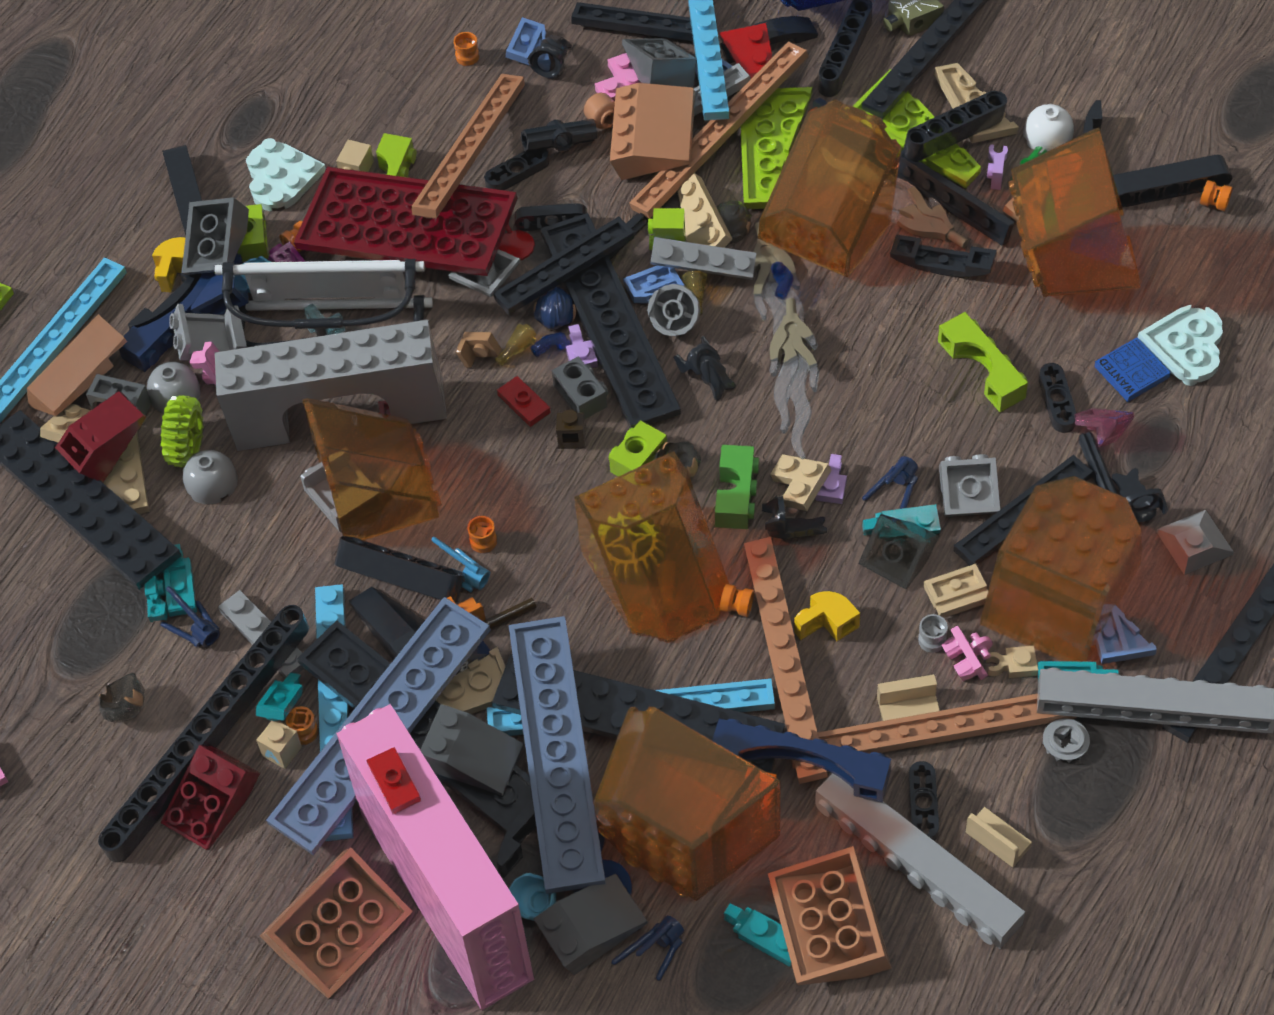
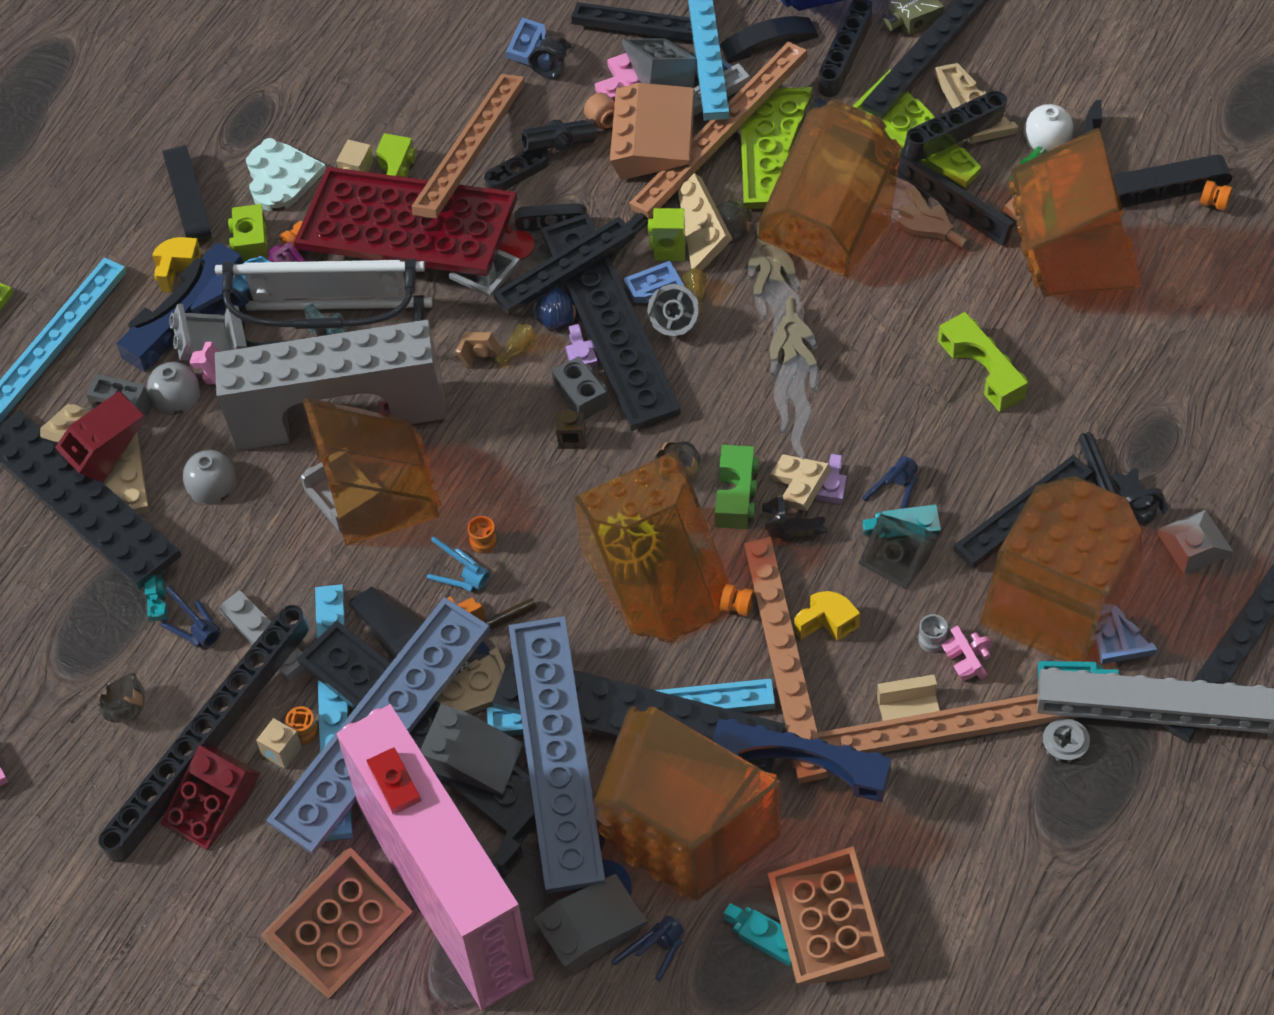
(75, 367): nougat slope -> none
(180, 578): teal hinge -> none
(181, 430): lime gear -> none
(213, 234): dark grey slope -> none
(280, 698): teal hinge -> none
(398, 568): black beam -> none
(466, 48): orange wheel -> none
(523, 401): red plate -> none
(531, 895): medium azure hair -> none
(546, 342): clear blue arm -> none
(639, 439): lime brick -> none
(703, 258): light grey plate -> none
(706, 362): black hair -> none
(748, 47): red wing -> none
(783, 278): clear blue arm -> none
(922, 861): light grey brick -> none
(928, 791): black beam -> none
(940, 260): black slope -> none
(957, 591): tan plate -> none
(969, 486): light grey plate -> none
(995, 170): lavender plate -> none
(997, 836): tan panel -> none
(1017, 661): tan plate -> none
(1054, 408): black beam -> none
(1107, 423): clear pink slope -> none
(1132, 369): blue tile -> none
(1186, 343): light aqua plate -> none

